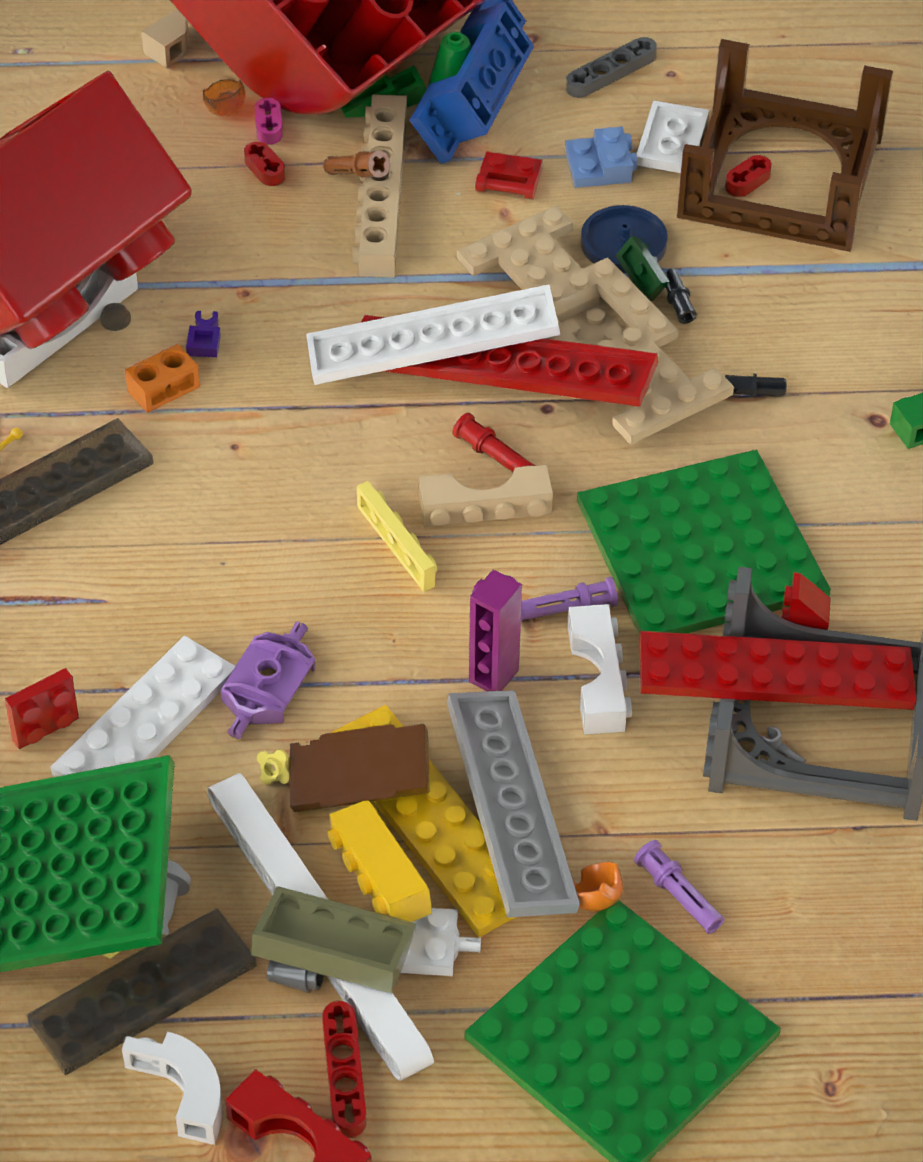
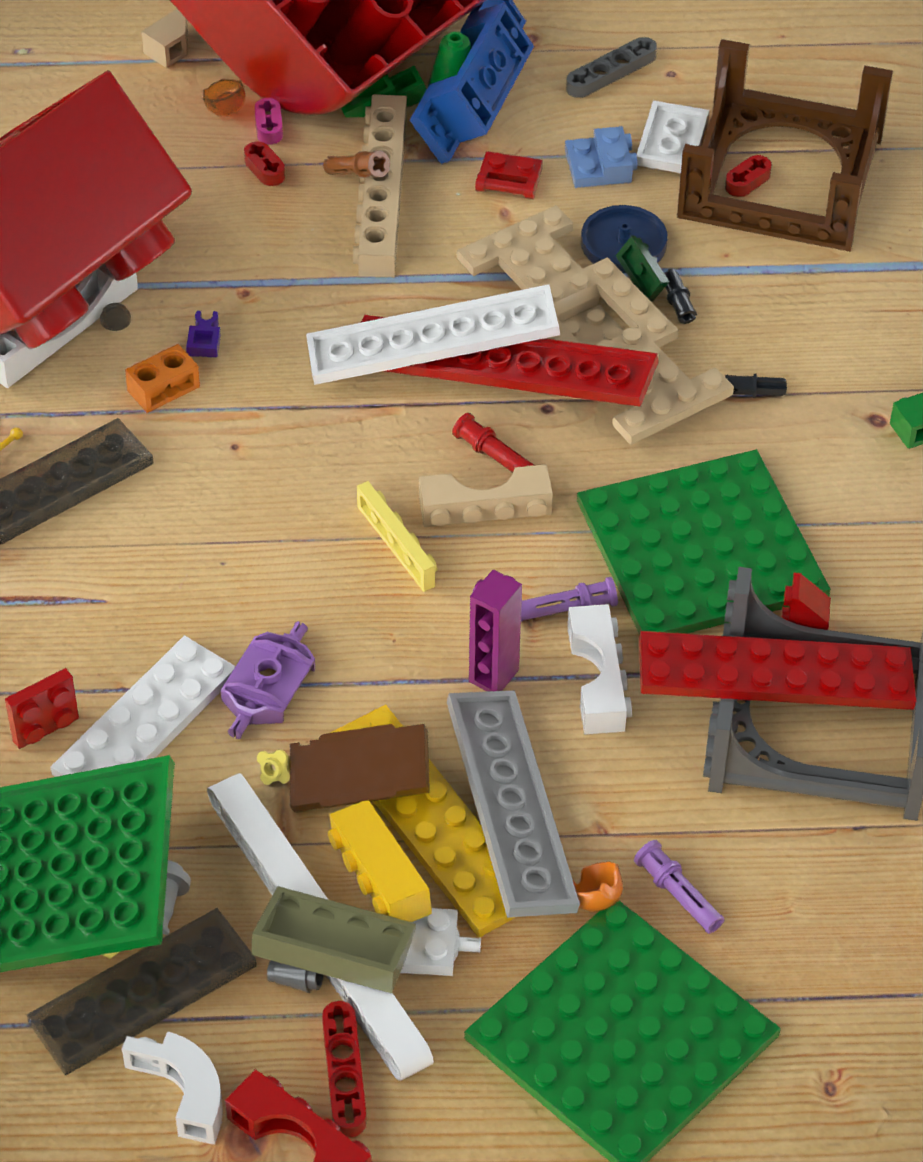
(775, 743): light grey hand -> none

